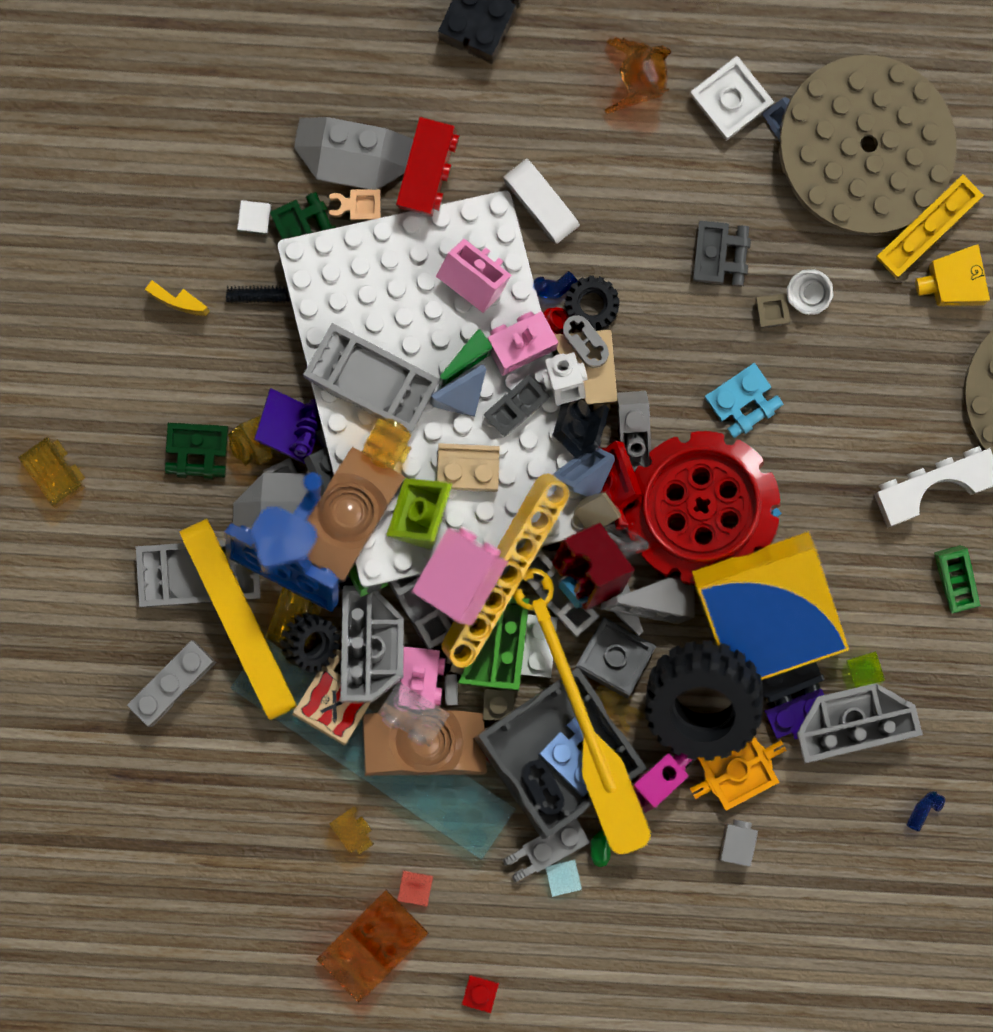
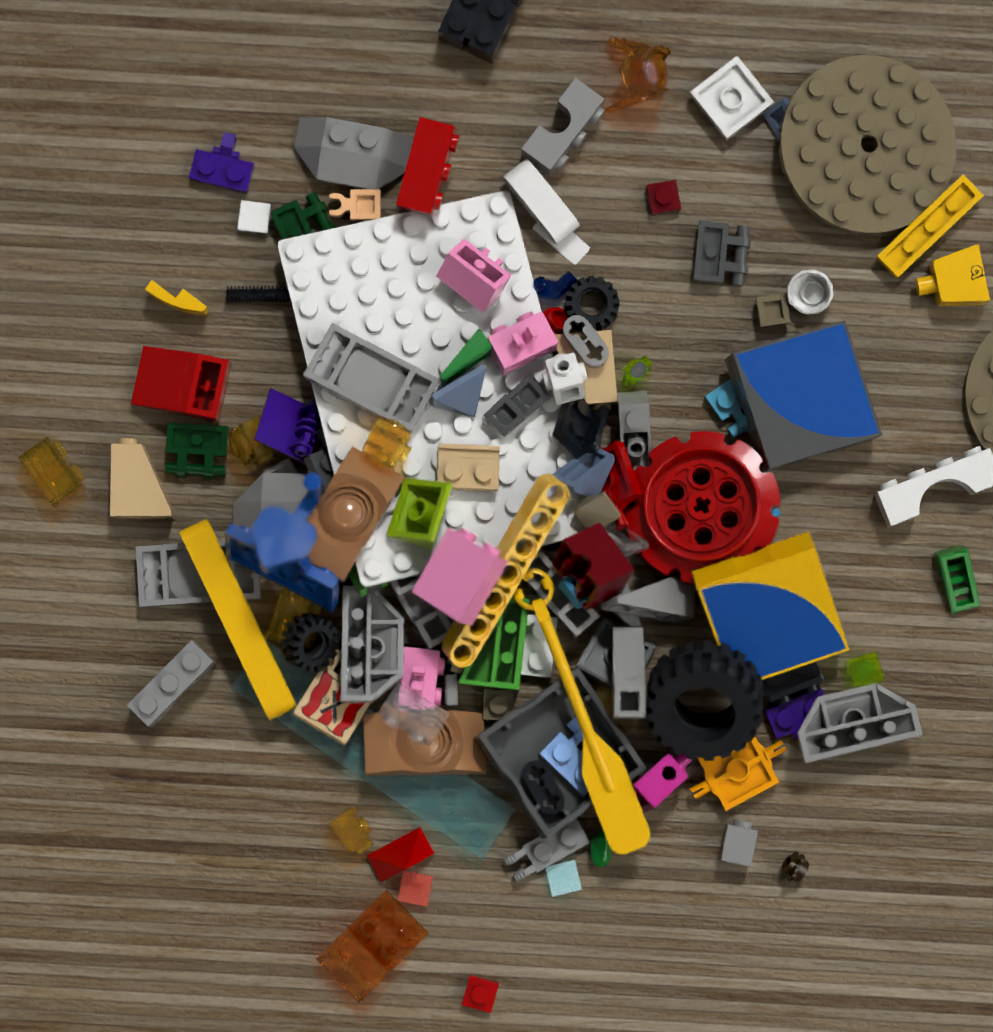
(135, 484): none -> tan slope
(181, 383): none -> red slope
(222, 166): none -> dark purple hinge
(400, 854): none -> red slope
(550, 149): none -> light grey arch
(570, 247): none -> white sticker
(628, 673): none -> light grey slope
(636, 370): none -> clear neon green plate
(663, 197): none -> dark red plate
(794, 867): none -> dark brown plate
(803, 396): none -> blue tile
(922, 809): clear blue arm -> none

